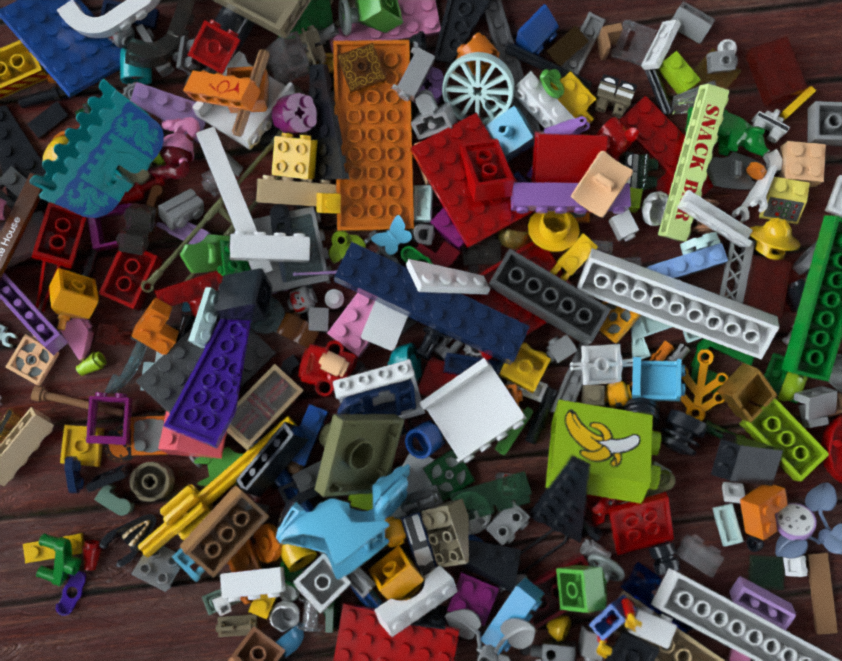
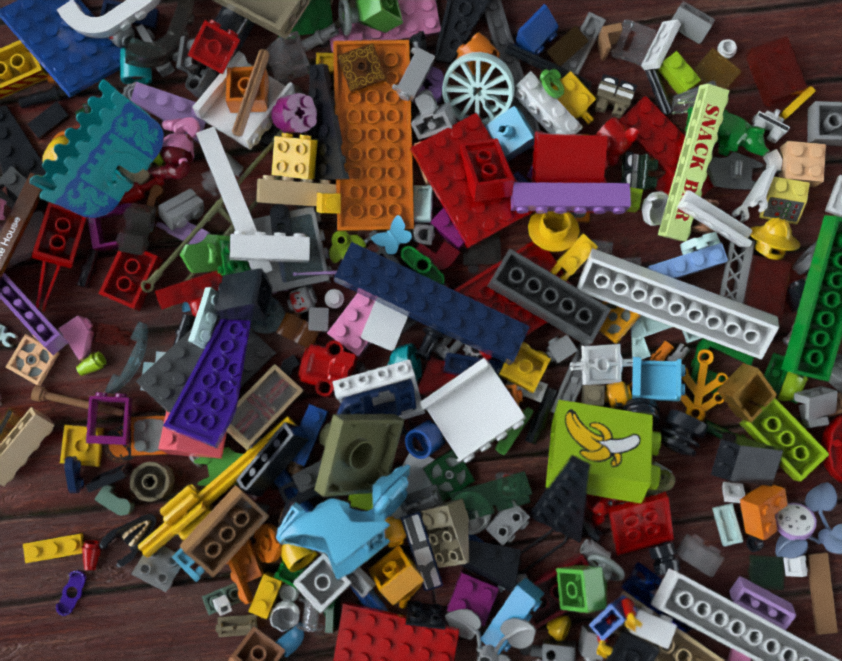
(64, 561): green connector -> none
(72, 296): light orange piece -> none
(153, 329): orange brick -> none
(222, 90): orange brick -> none
(252, 584): white brick -> none
(310, 38): dark tan hinge -> none
(333, 364): light nougat brick -> none
(397, 615): white arch -> none
(445, 280): white wing -> none
(512, 239): clear yellow hair -> none
(570, 126): medium lavender piece -> none
(601, 184): light nougat shield -> none
(623, 226): white brick -> none
(721, 61): light grey brick -> none
(756, 170): orange tile -> none

